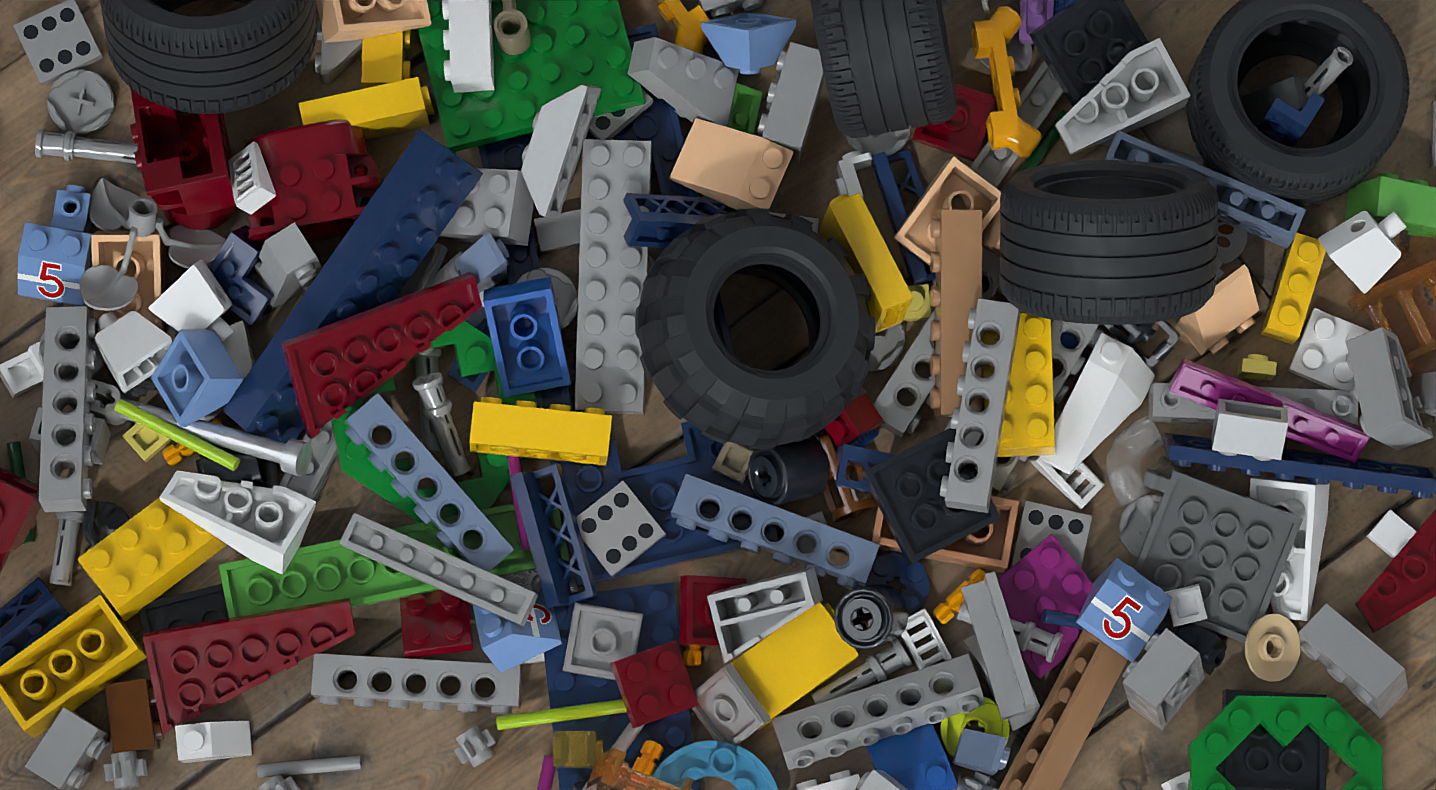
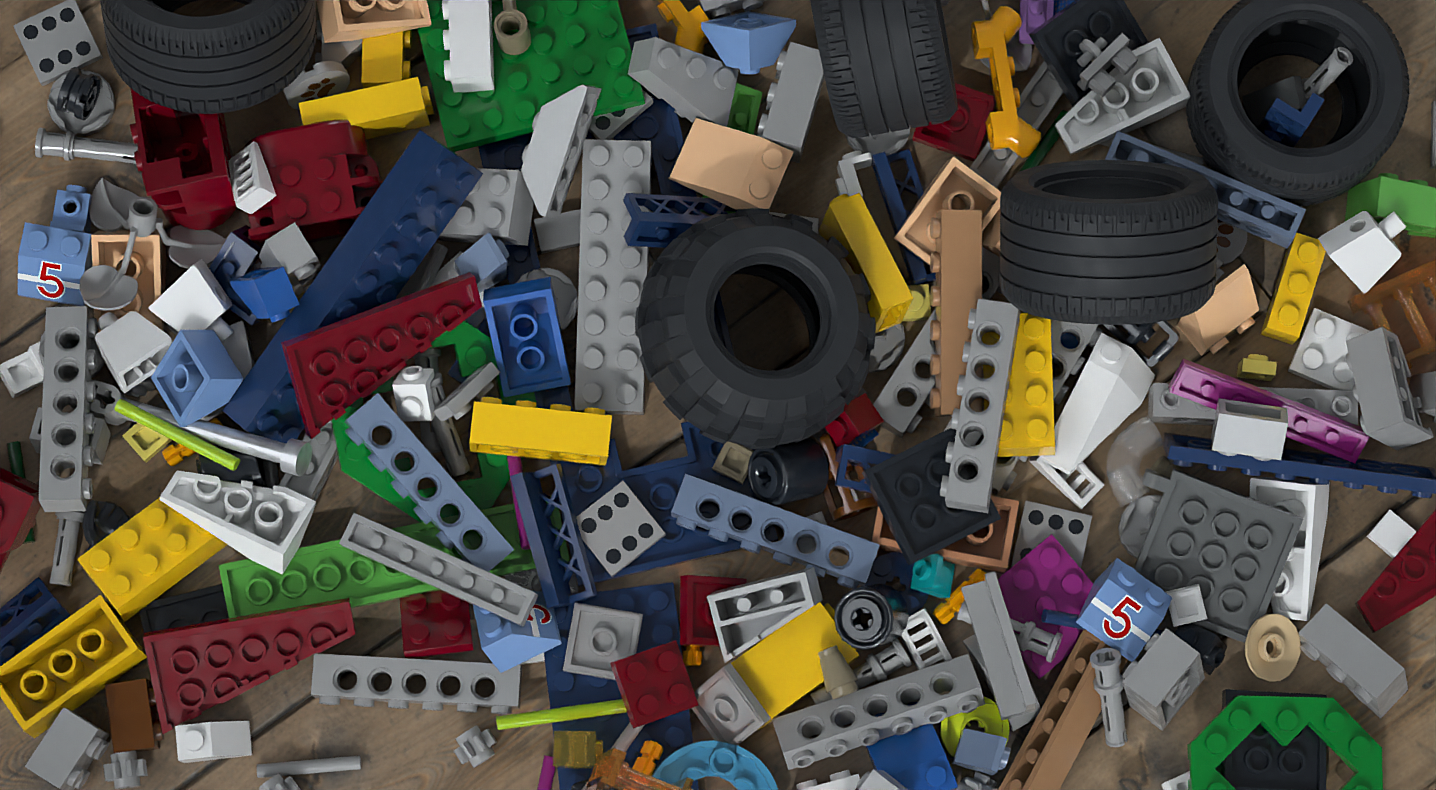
(79, 93): none -> black wheel
(266, 292): none -> blue slope
(324, 80): none -> light grey tile
(414, 394): none -> white bracket
(475, 385): none -> light grey plate
(837, 673): none -> dark tan cone
(933, 576): none -> teal bracket
(1095, 74): none -> light grey hips
(1109, 686): none -> light grey pin

